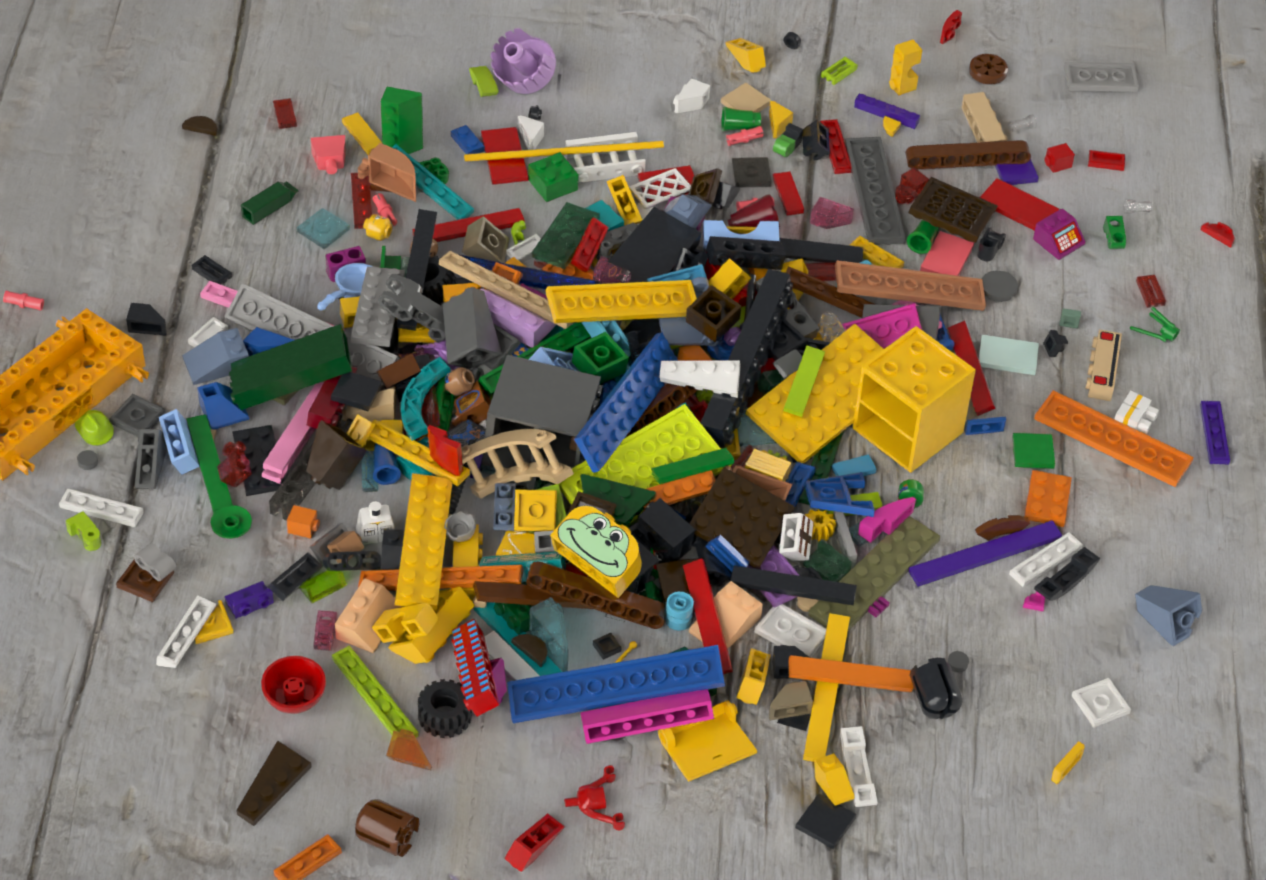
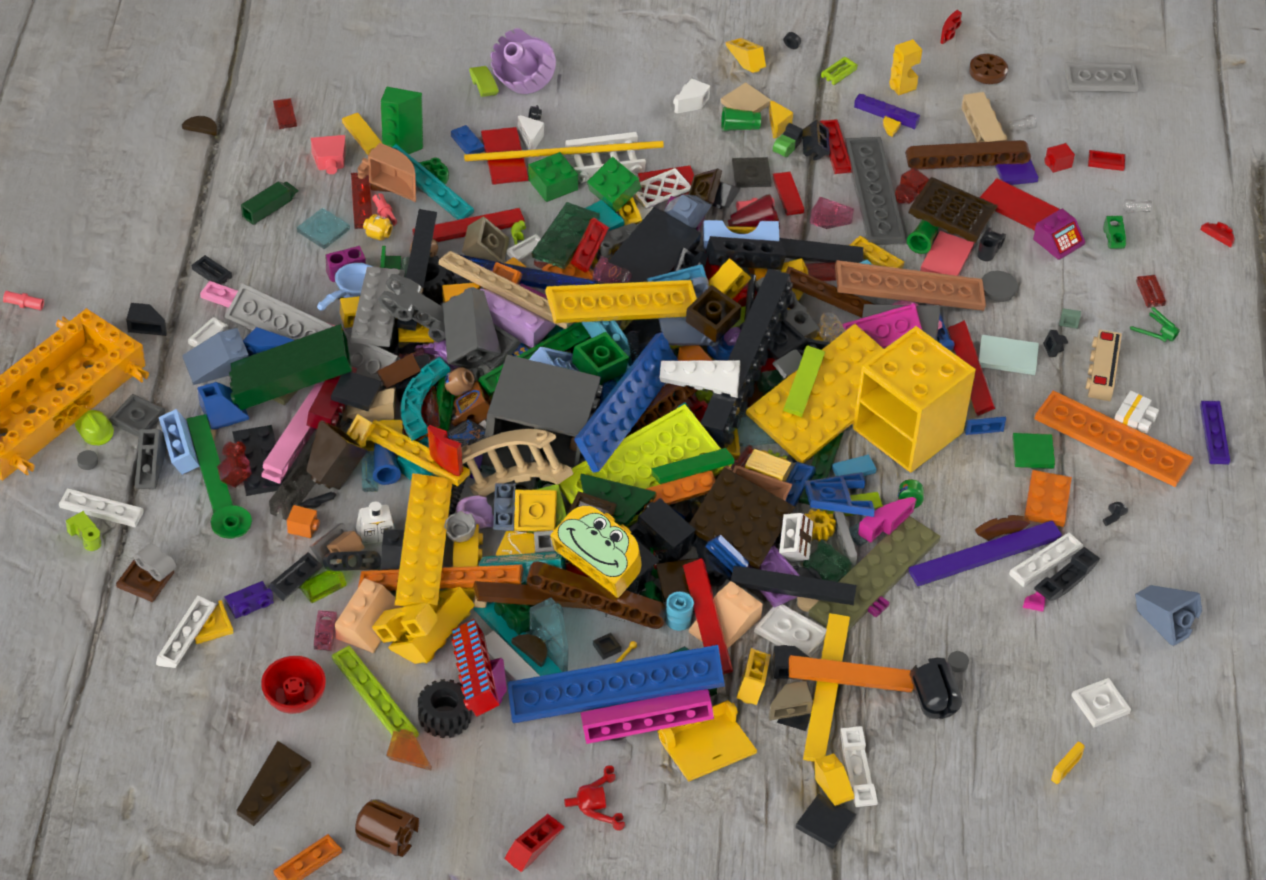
(316, 501): none -> black piece
(478, 508): none -> lavender hair
(614, 184): none -> green brick
(744, 136): coral pin -> none
(1117, 509): none -> black plate

